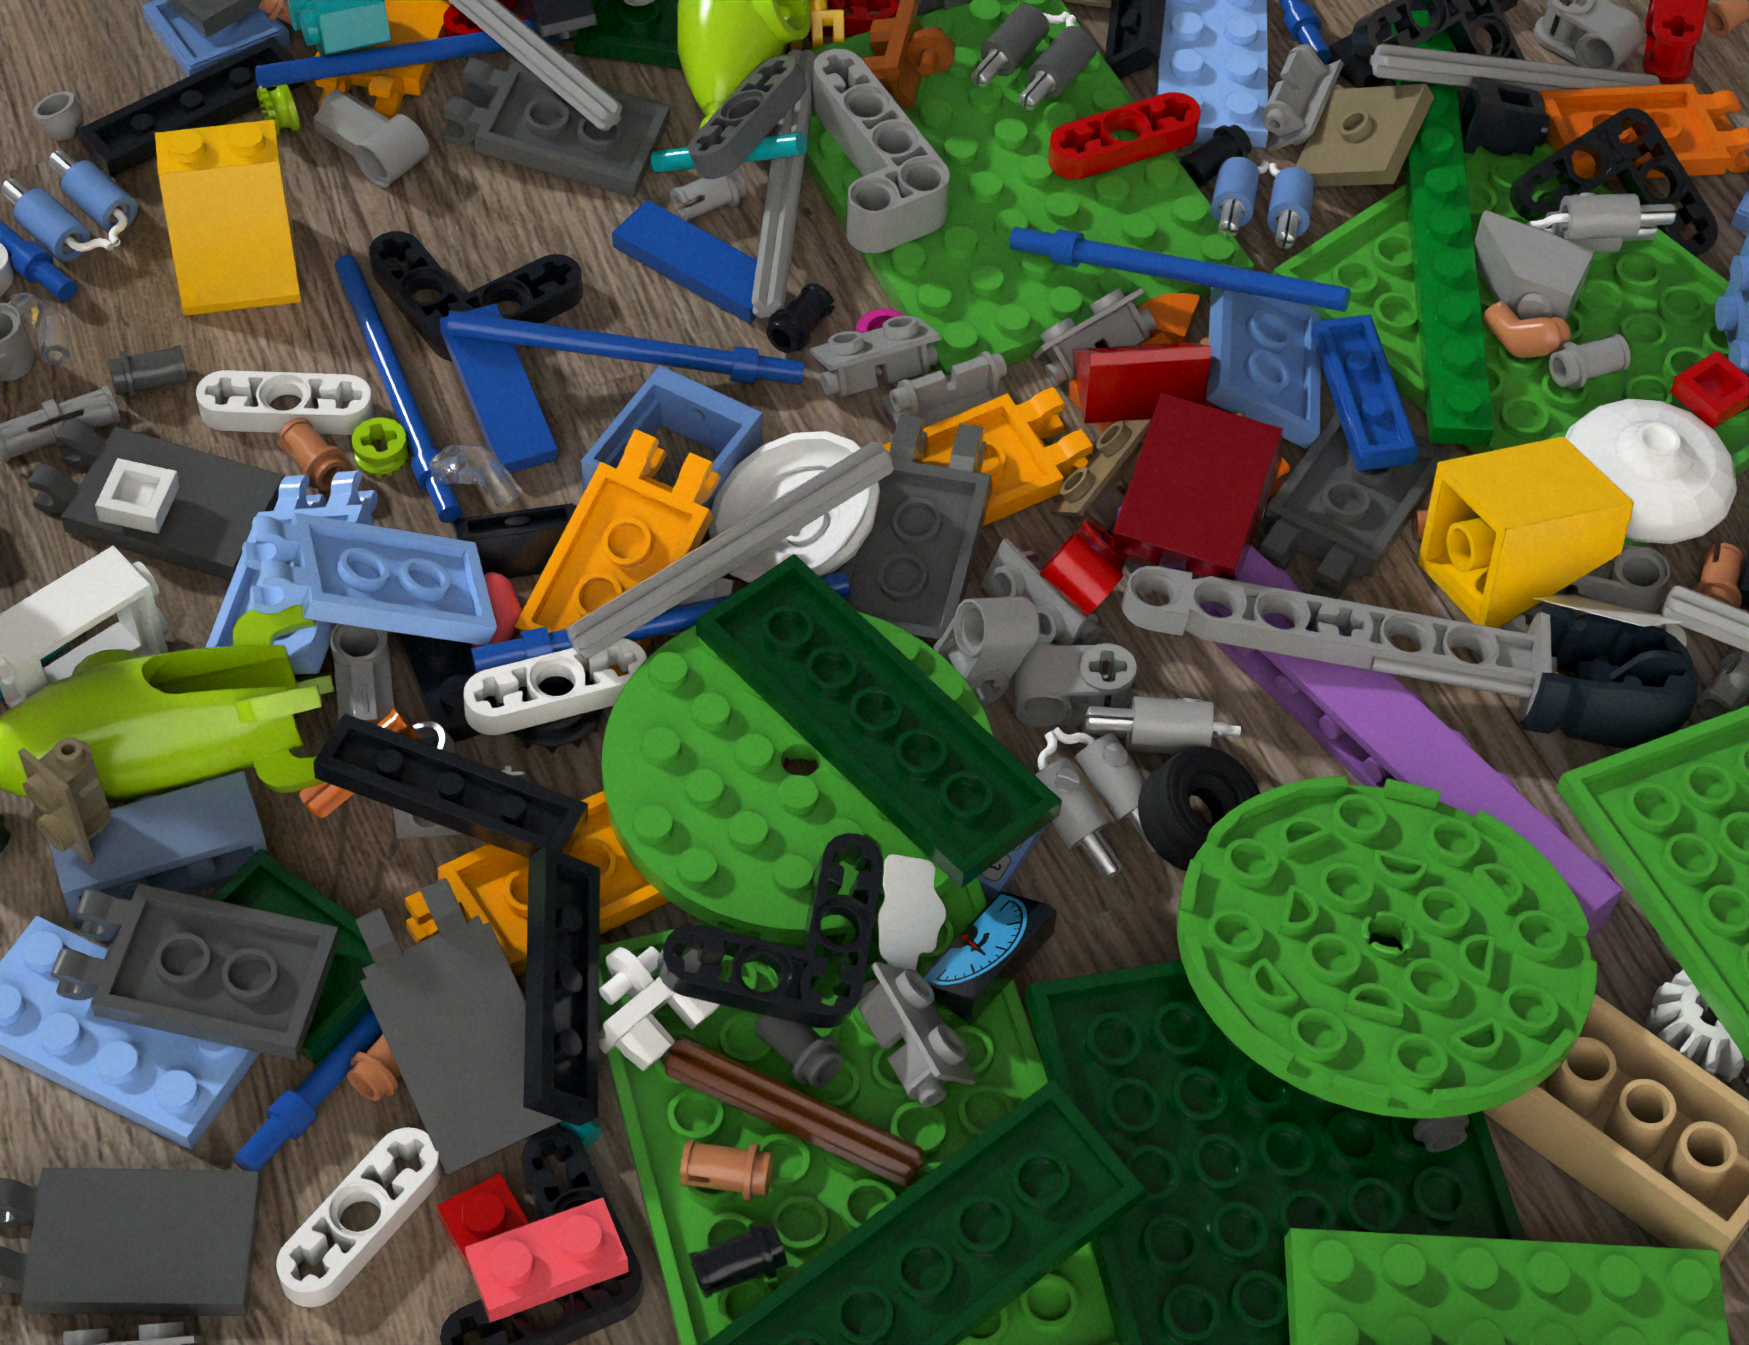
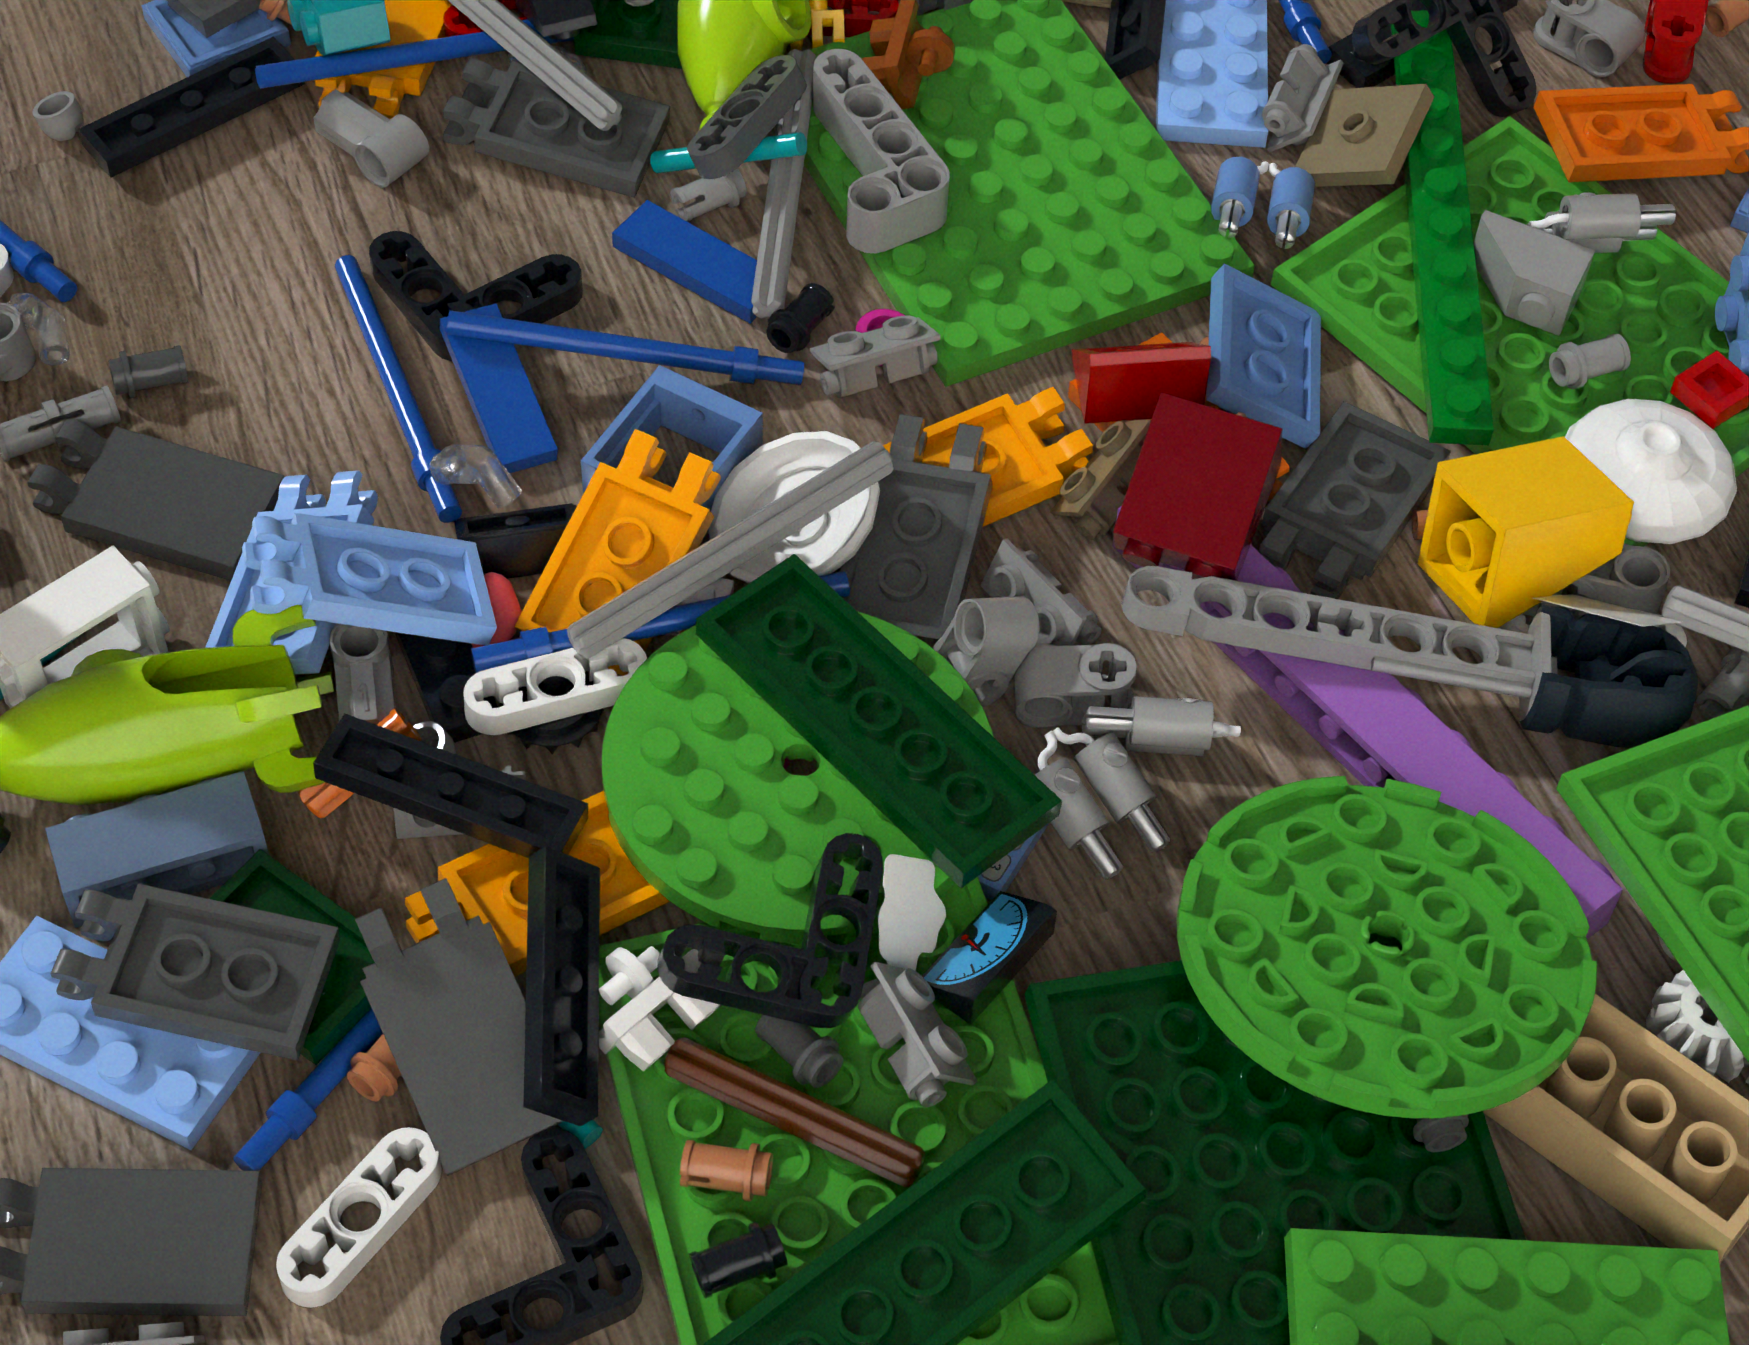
(58, 228): medium blue piece -> none
(67, 796): dark tan hinge -> none
(137, 495): white plate -> none
(228, 217): yellow slope -> none
(242, 386): white beam -> none
(279, 107): lime bush -> none
(312, 453): nougat pin -> none
(383, 462): lime bush -> none
(480, 1214): red plate -> none
(546, 1259): coral plate -> none
(944, 396): light grey hinge -> none
(1053, 68): dark grey piece -> none
(1071, 249): blue bar -> none
(1085, 567): red piece -> none
(1088, 148): red beam -> none
(1113, 322): light grey hinge -> none
(1166, 795): black tyre -> none
(1173, 314): orange tile -> none
(1206, 160): black pin -> none
(1364, 393): blue tile -> none
(1459, 70): light grey axle -> none
(1503, 119): black brick -> none
(1528, 336): nougat arm -> none
(1617, 159): black beam -> none
(1722, 577): nougat pin -> none

